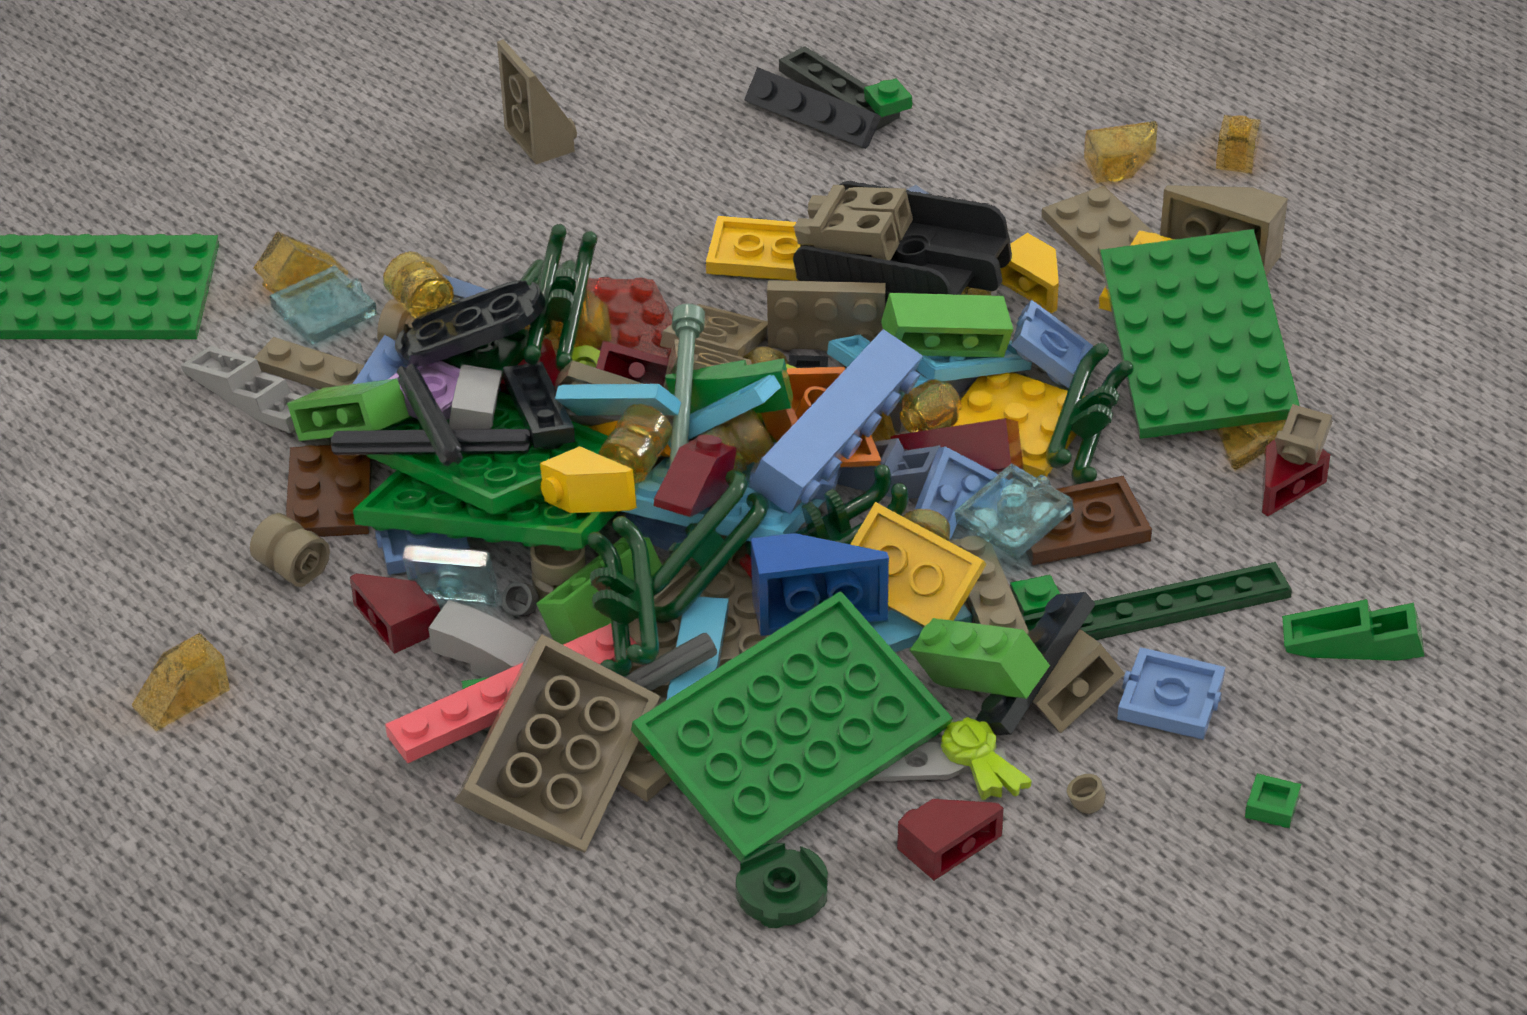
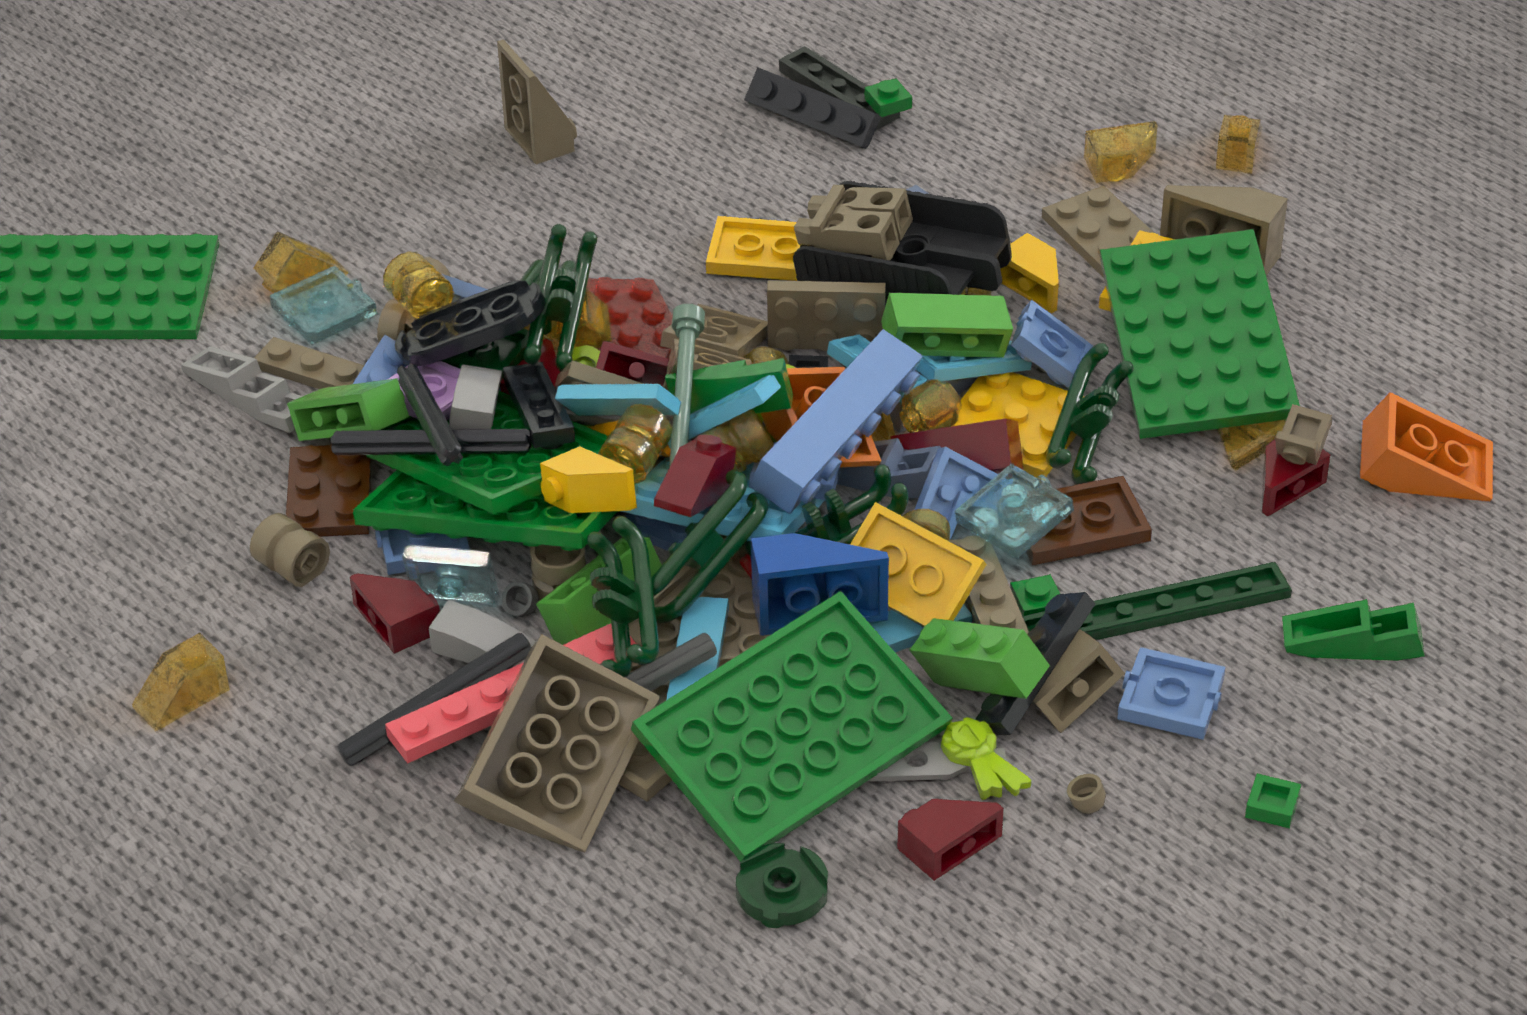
(487, 665): none -> black axle
(1424, 453): none -> orange slope

